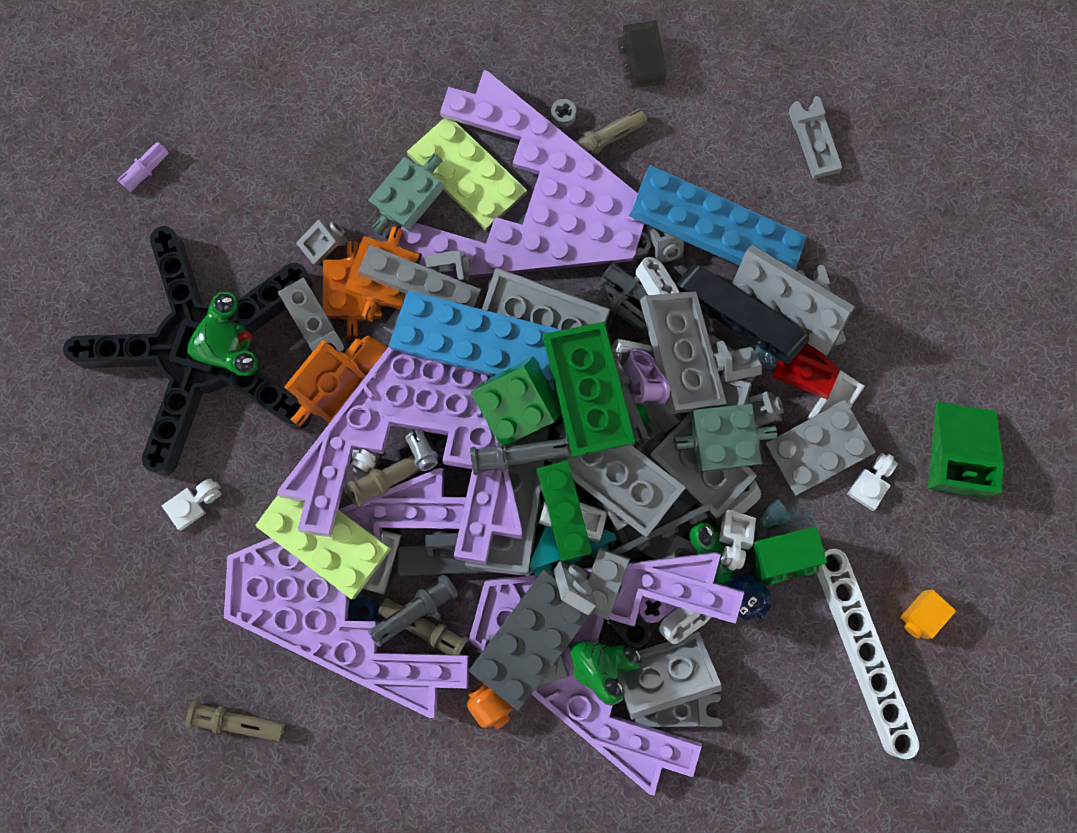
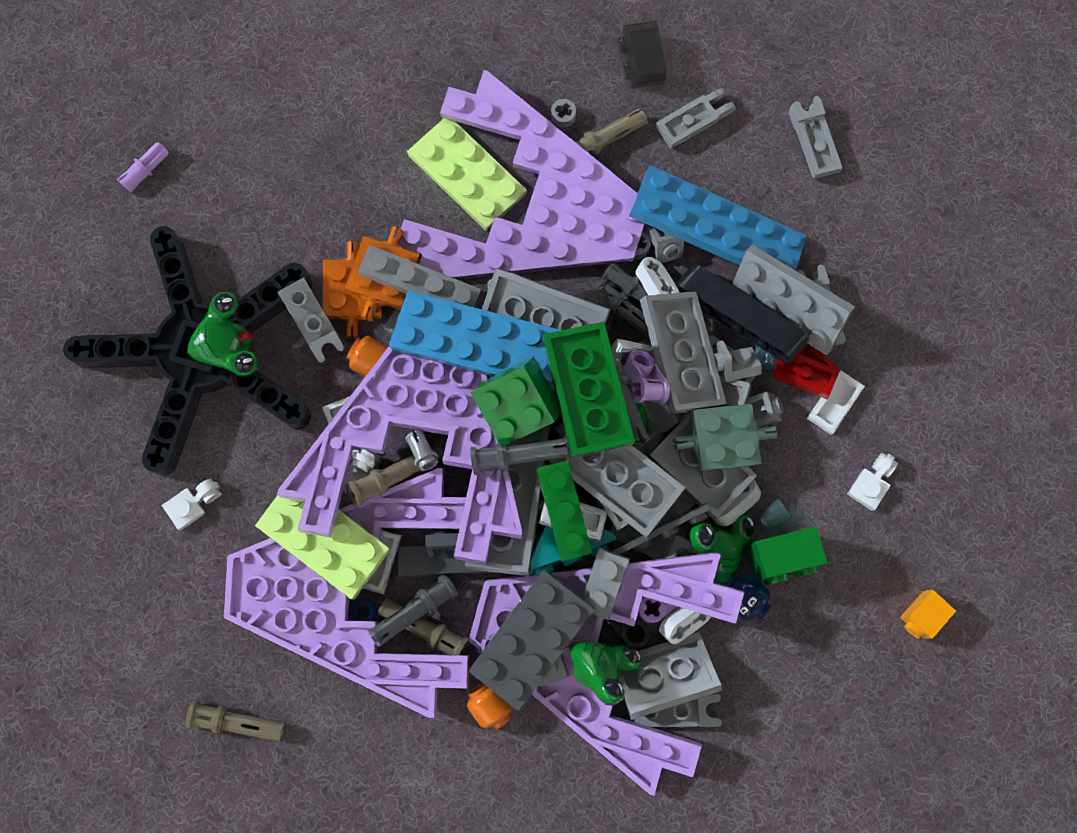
(322, 240): light grey bracket -> none
(325, 381): orange plate -> none
(406, 193): sand green plate -> none
(445, 261): light grey bracket -> none
(574, 587): light grey plate -> none
(693, 118): none -> light grey hinge
(739, 533): white plate -> none
(820, 448): light grey plate -> none
(877, 662): white beam -> none
(965, 451): green slope -> none

